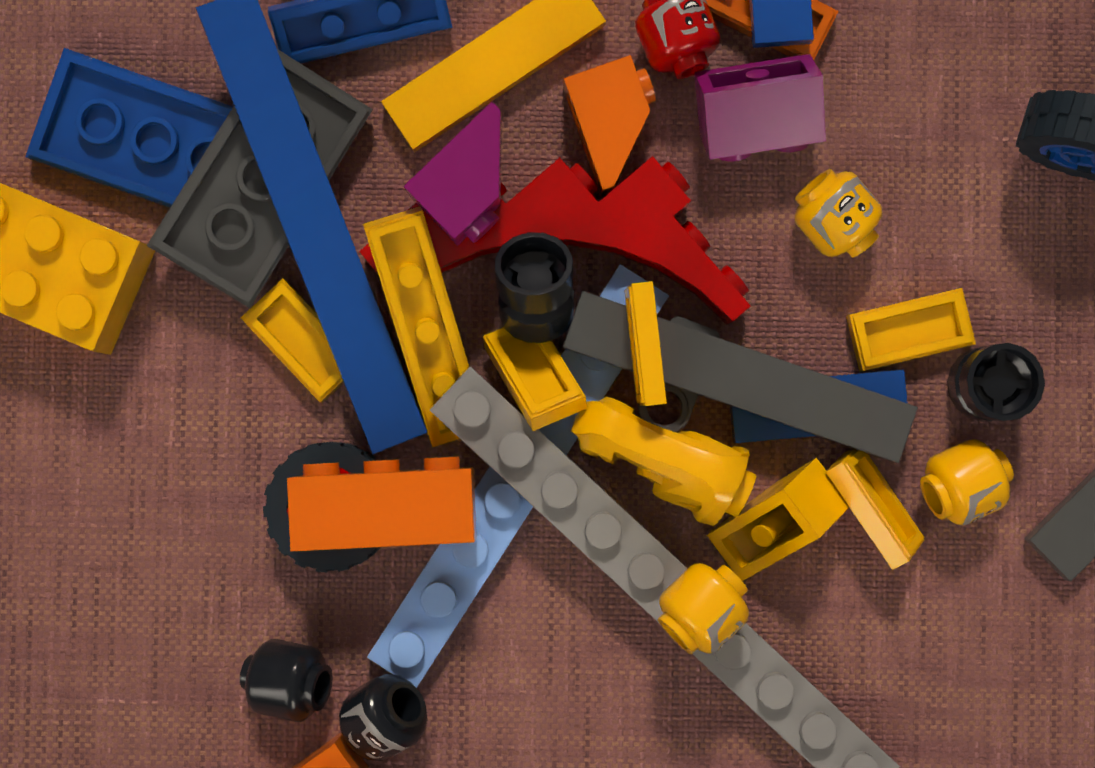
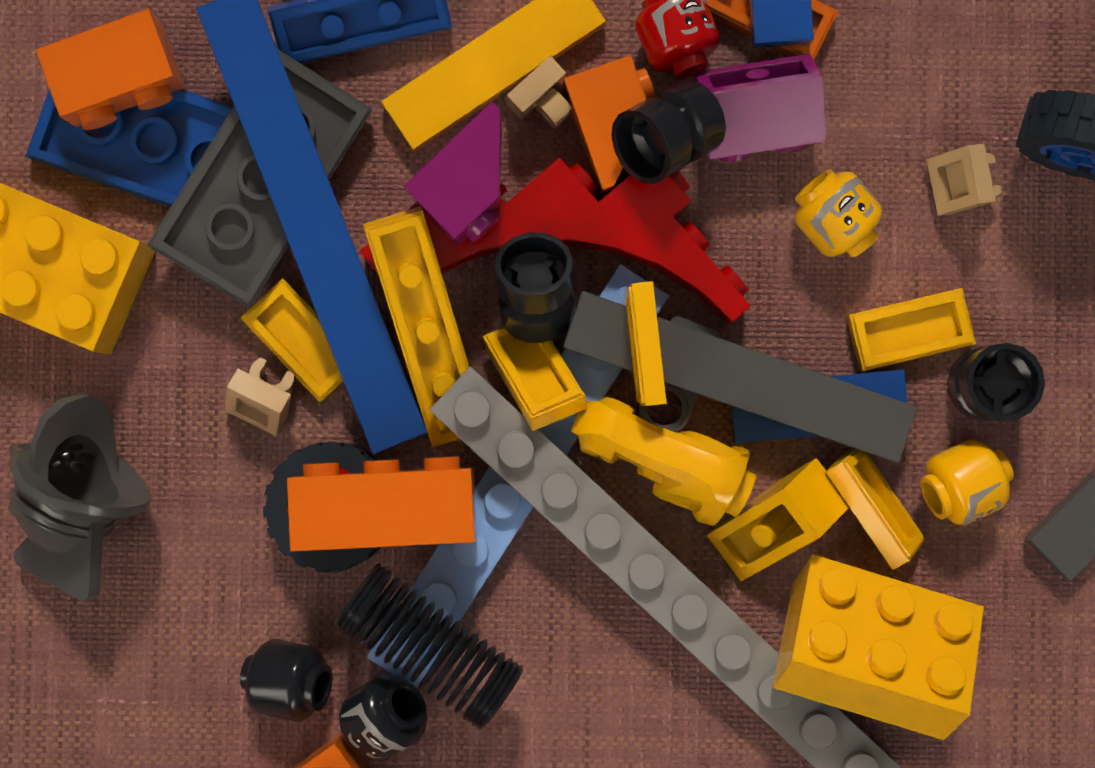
(71, 494): none -> dark grey helmet
(111, 70): none -> orange brick
(257, 400): none -> tan tile
(364, 608): none -> black piece
(540, 92): none -> tan tile
(668, 131): none -> black wheel
(704, 608): yellow head -> none
(879, 648): none -> yellow brick
(962, 179): none -> tan tile

